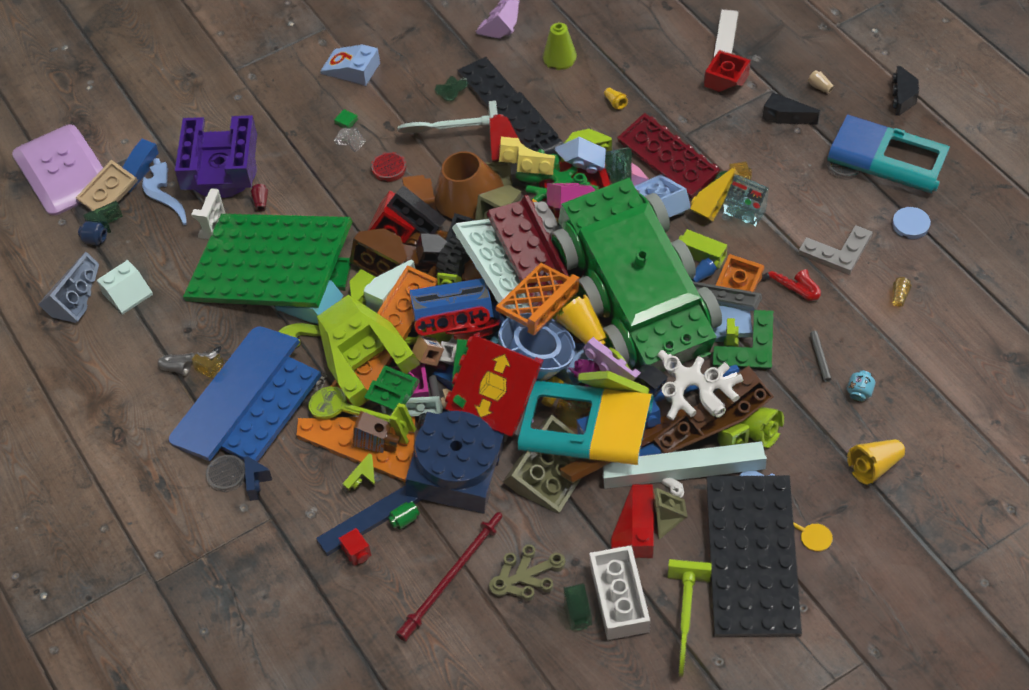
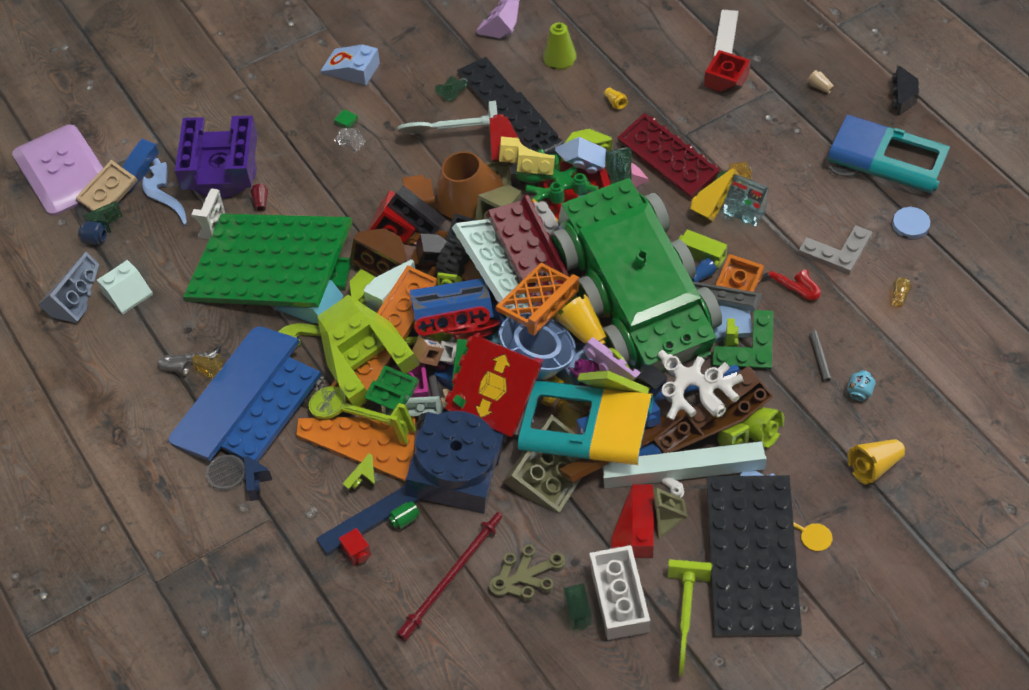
(373, 433): reddish brown torso -> none
(388, 166): tile -> none
(562, 192): dark pink hinge -> none
(672, 194): light blue slope -> none
(788, 111): black slope -> none

